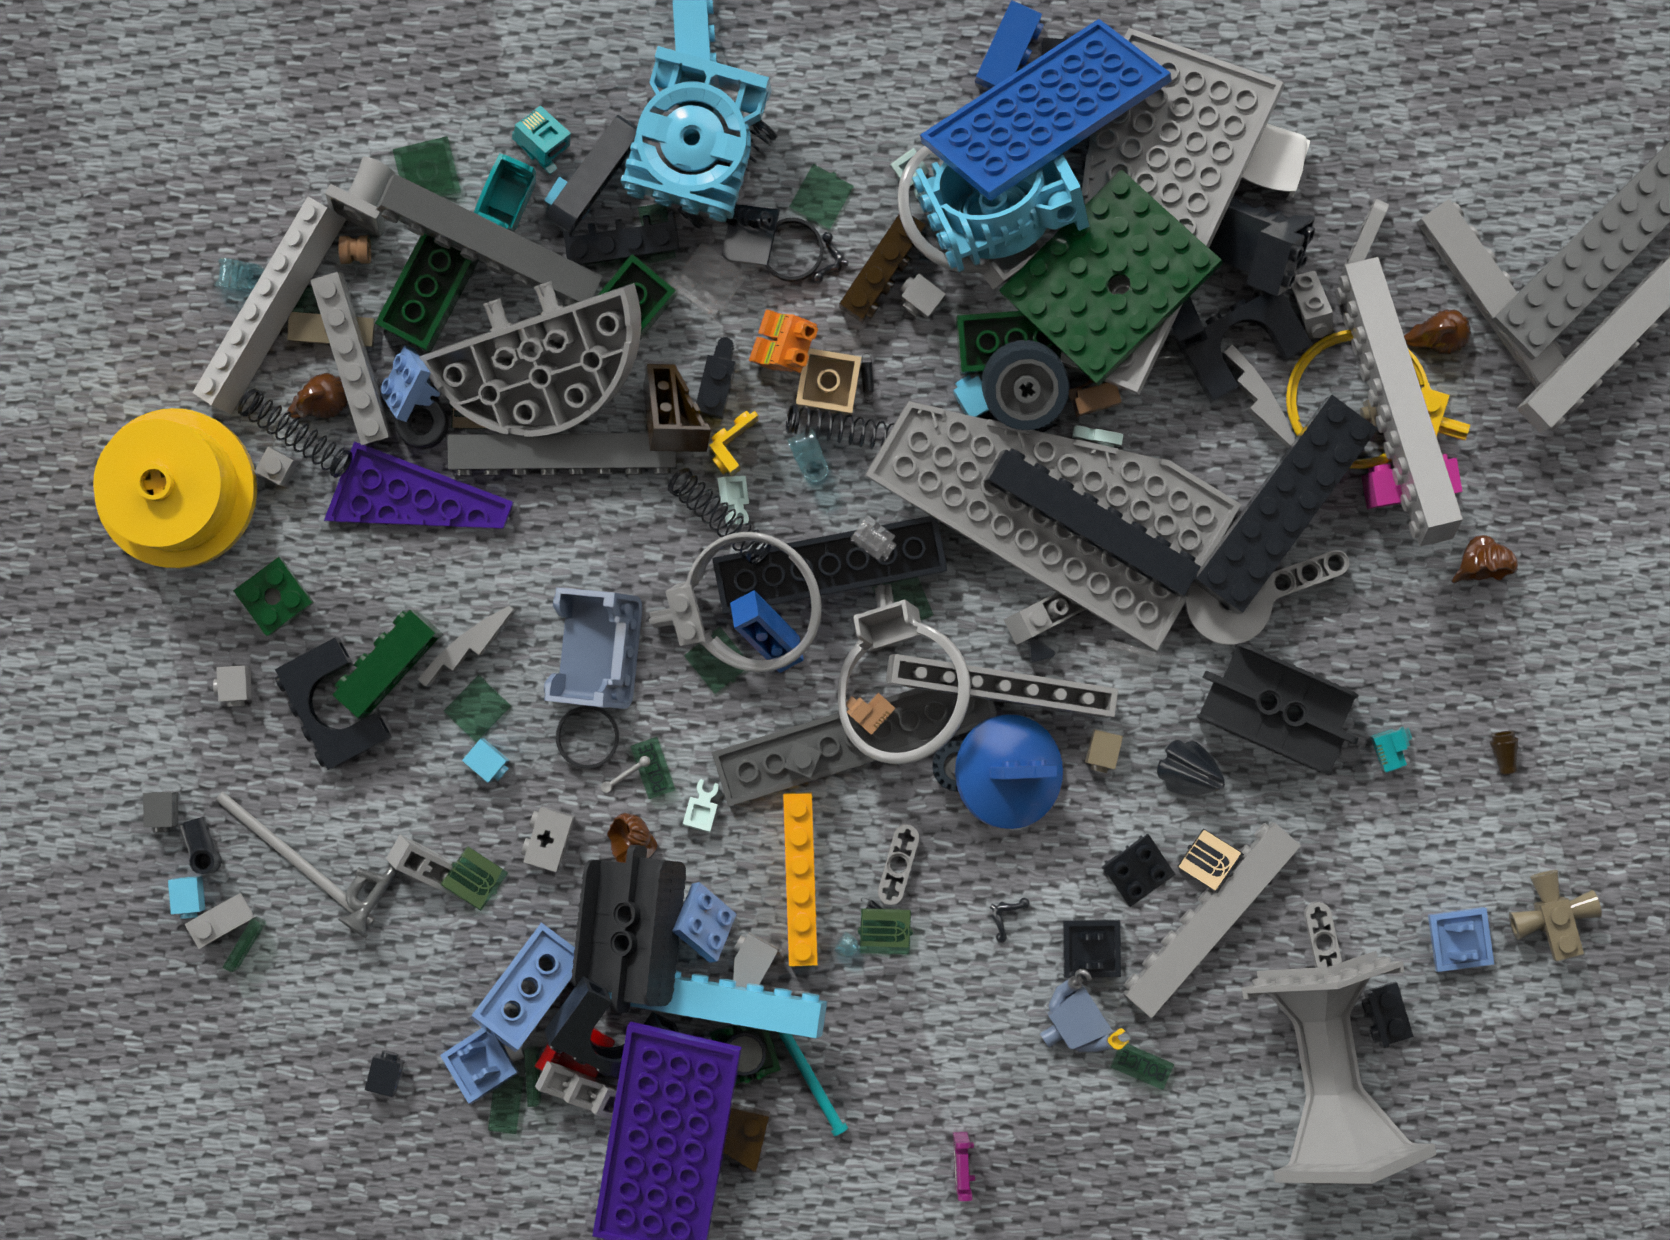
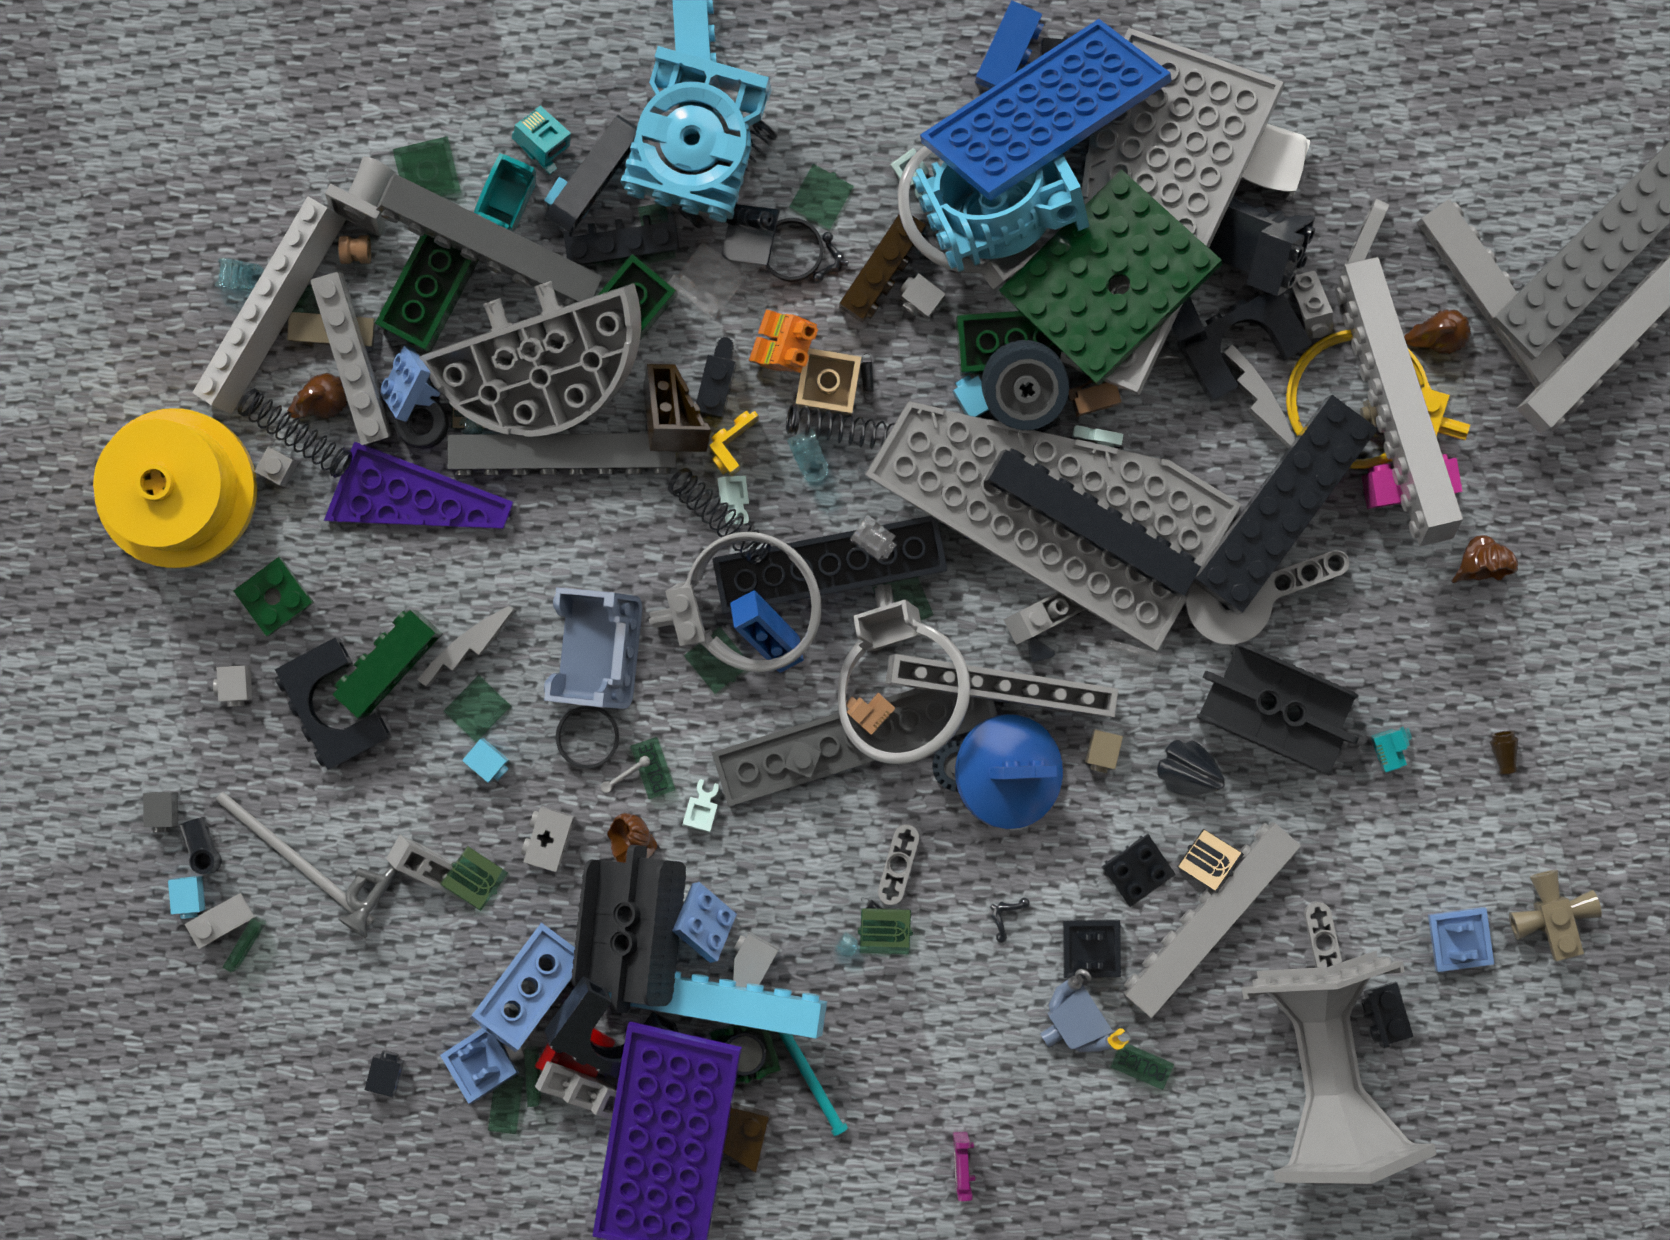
(471, 427): none -> clear light blue hinge
(800, 879): light orange brick -> none

